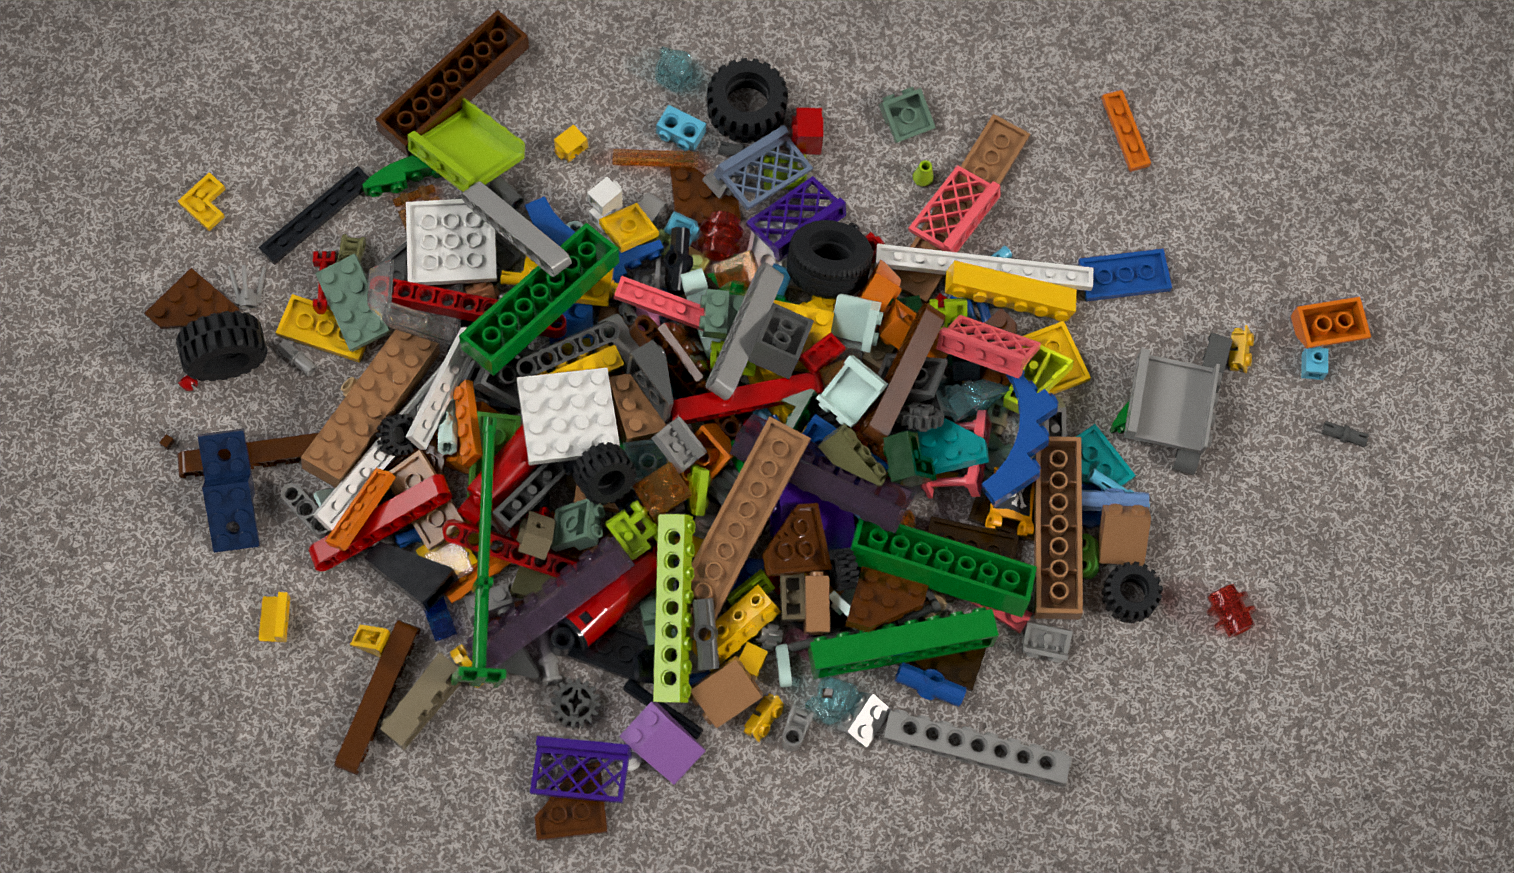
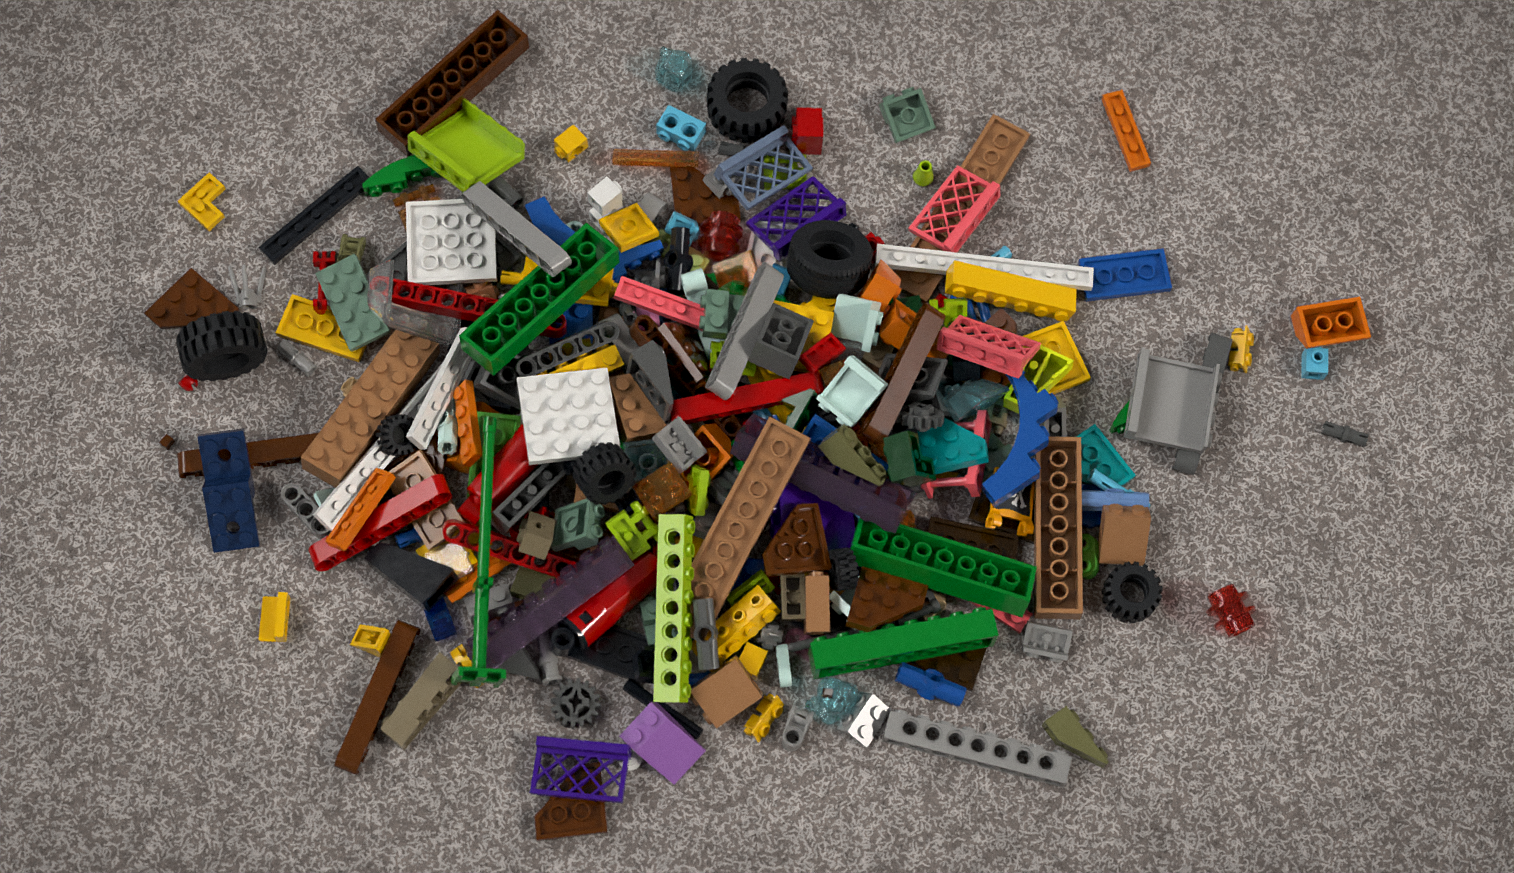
(1070, 735): none -> olive slope

